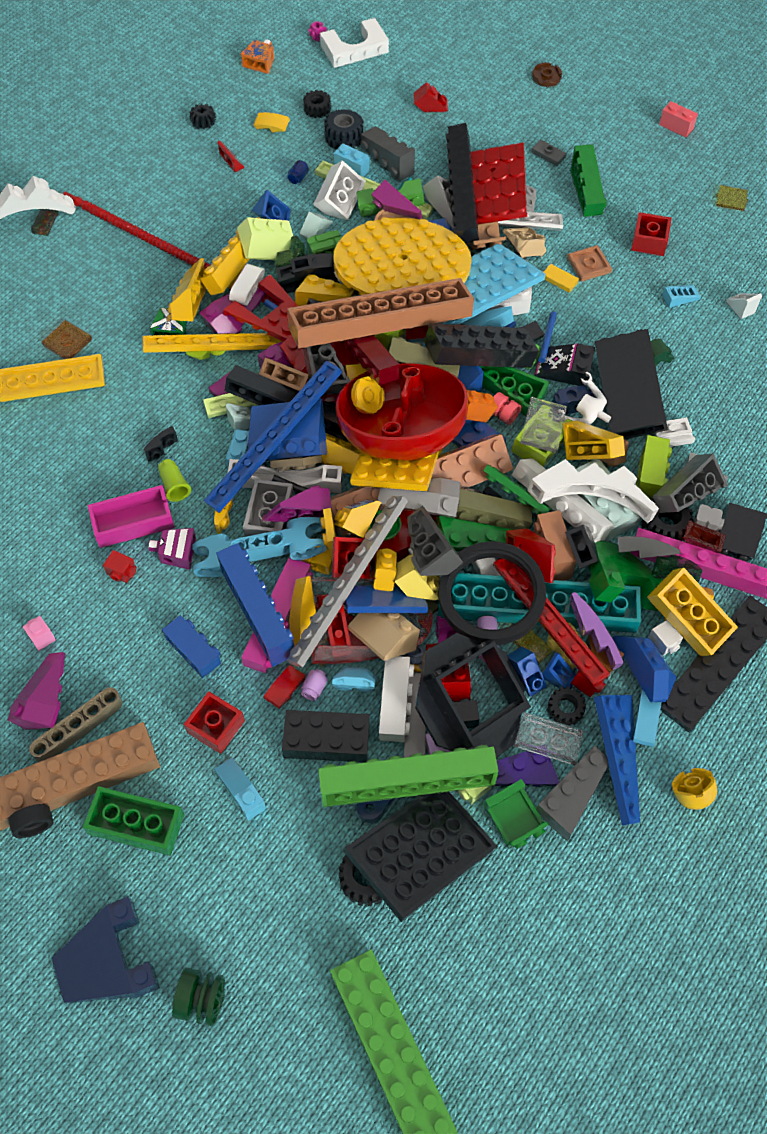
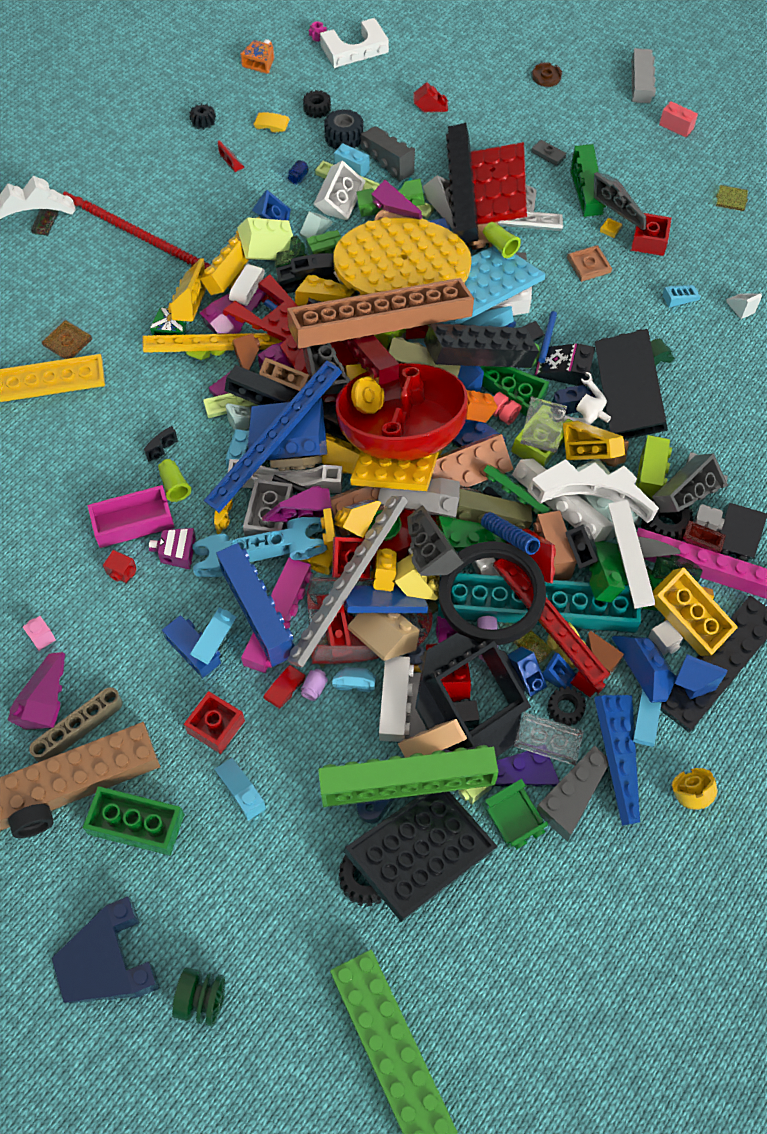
(213, 635): none -> medium azure slope
(246, 350): none -> dark orange slope
(301, 607): yellow slope -> none
(326, 736): black brick -> none
(434, 739): none -> light nougat slope
(502, 240): none -> lime plant
(510, 533): none -> blue piece
(526, 241): tan slope -> none
(560, 278): yellow tile -> none
(592, 625): medium lavender slope -> none
(611, 227): none -> yellow tile
(614, 196): none -> dark grey wedge
(631, 554): none -> white tile
(642, 76): none -> light grey brick
(678, 432): white plate -> none
(699, 676): none -> blue slope

